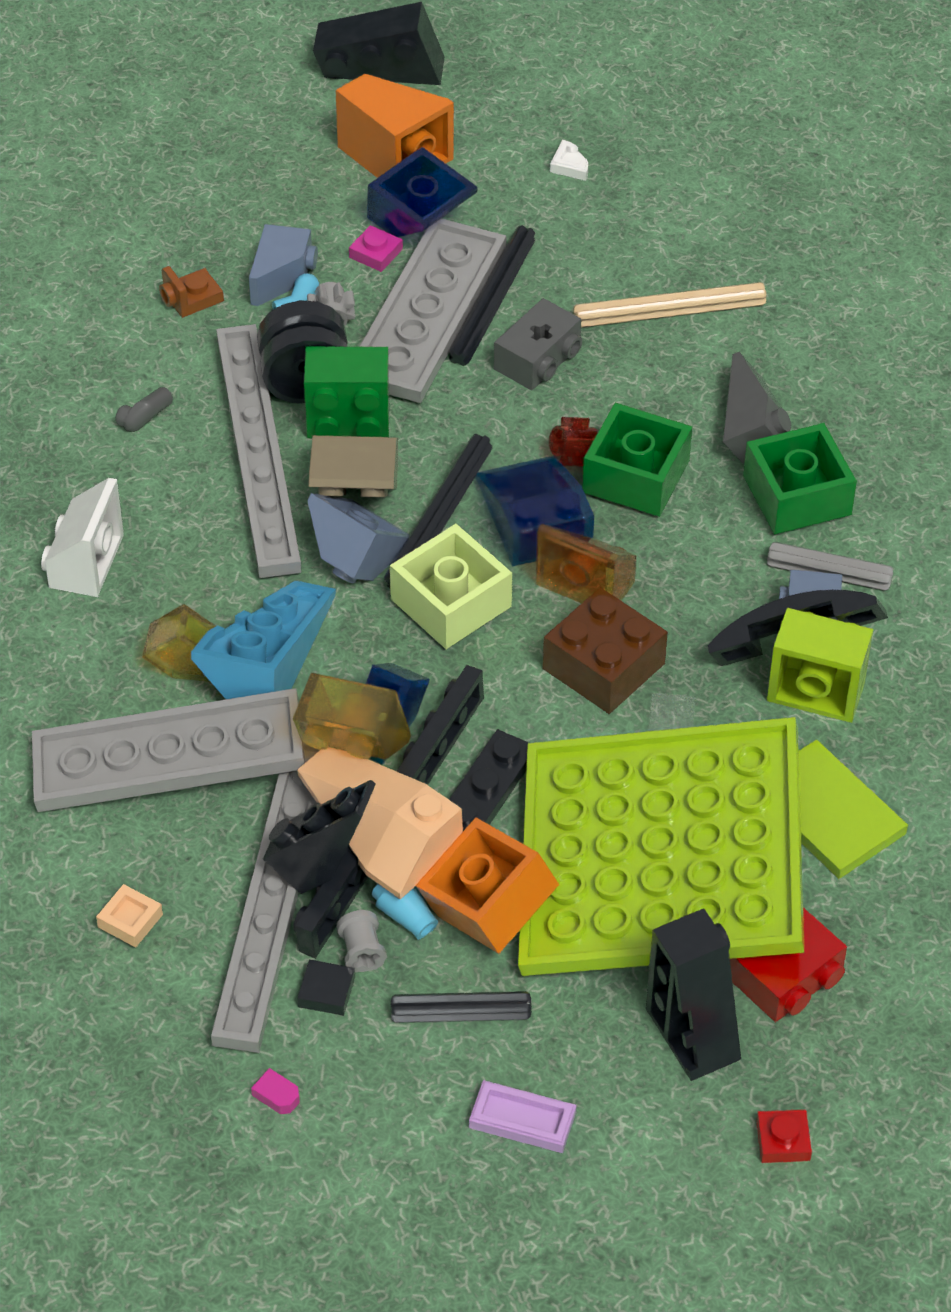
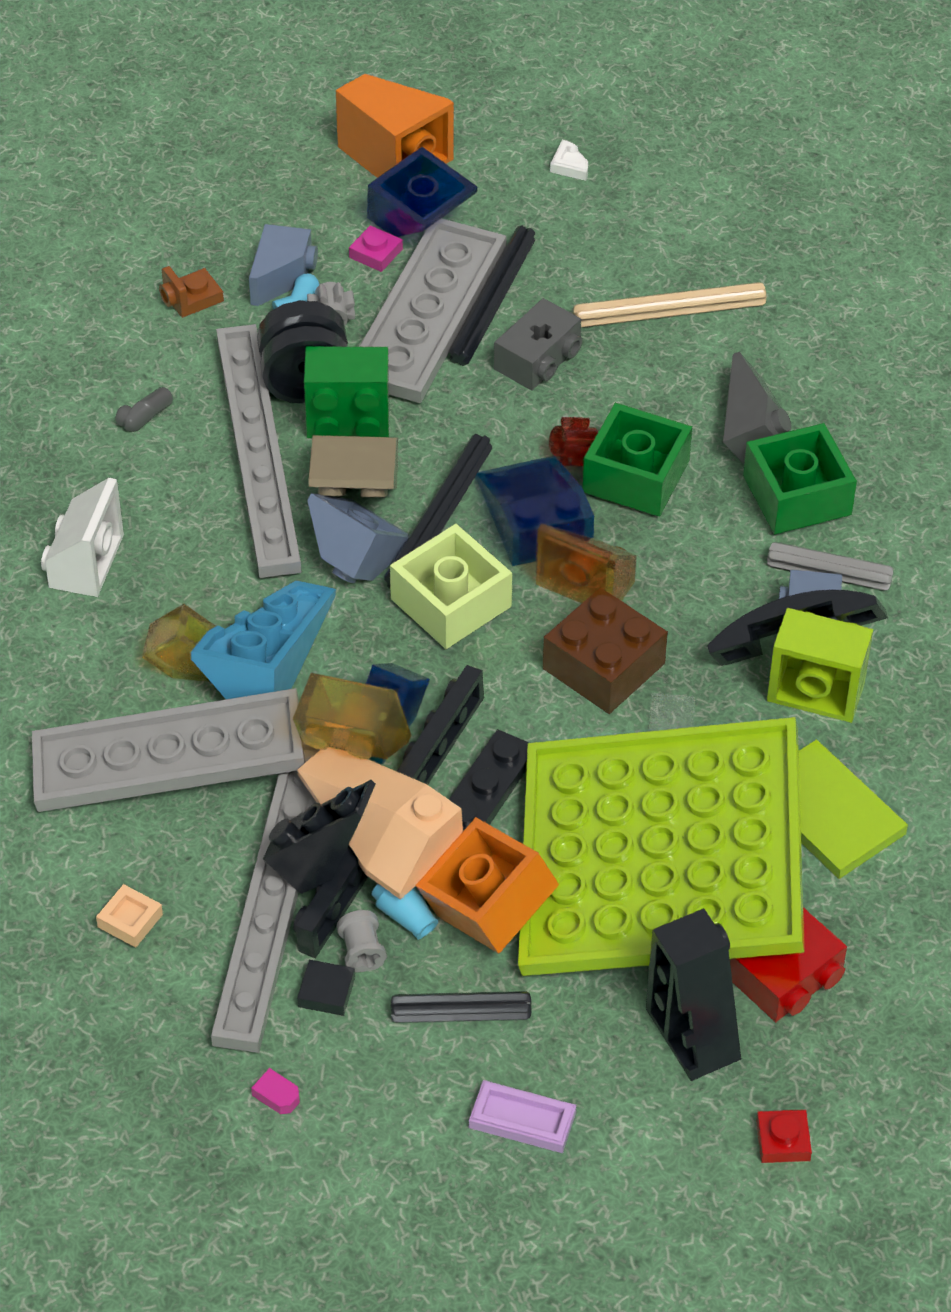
(383, 43): black wedge -> none

